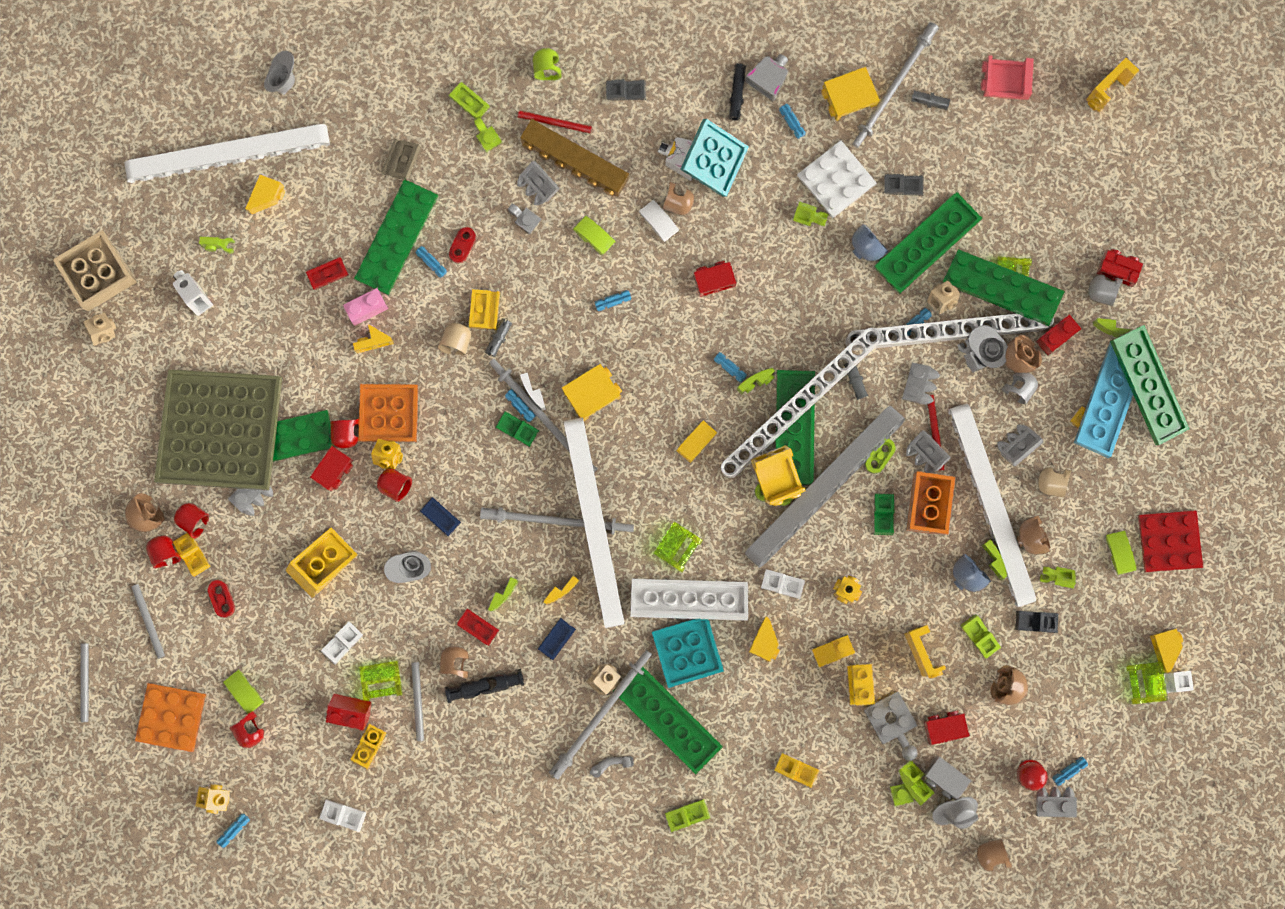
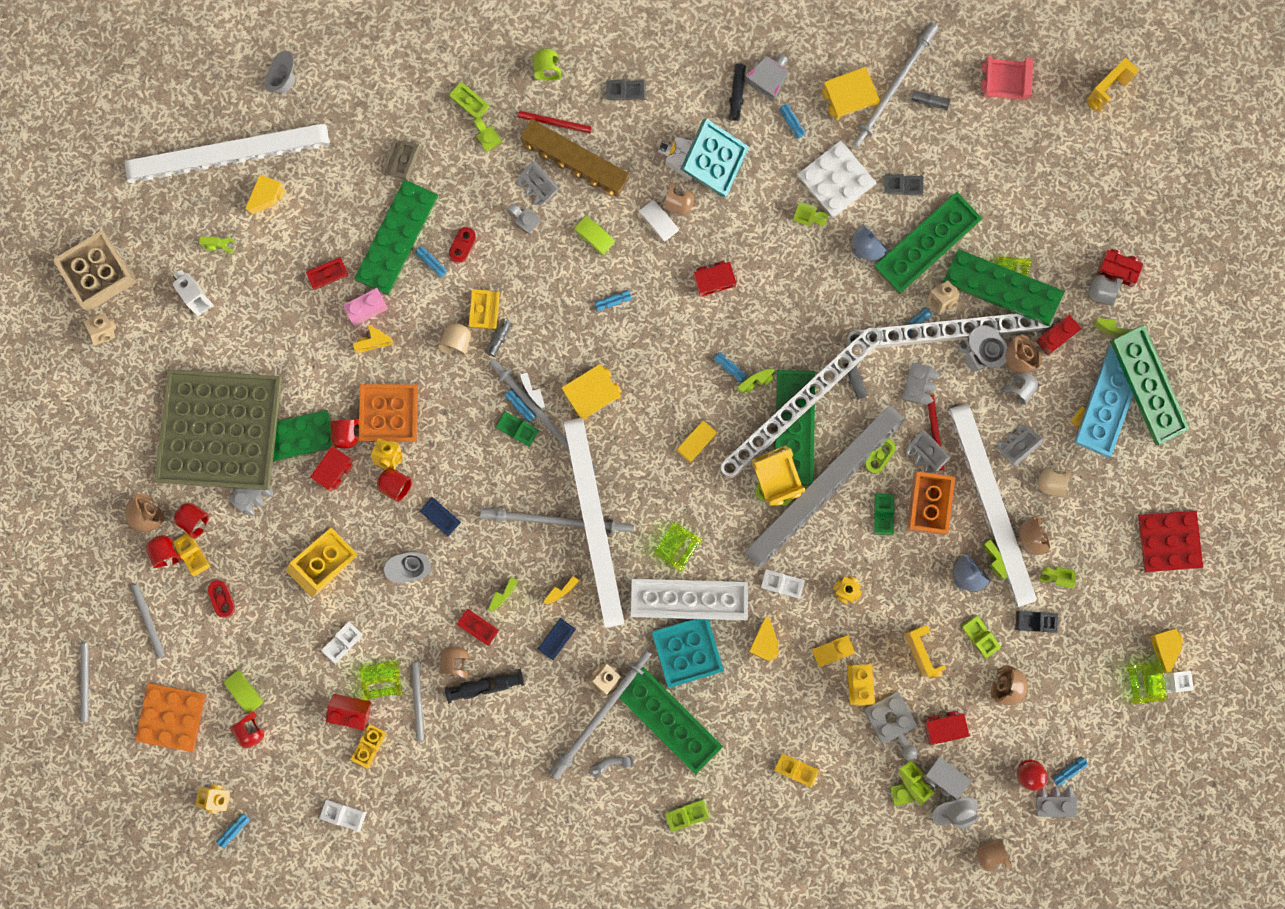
(1121, 552): lime slope -> none

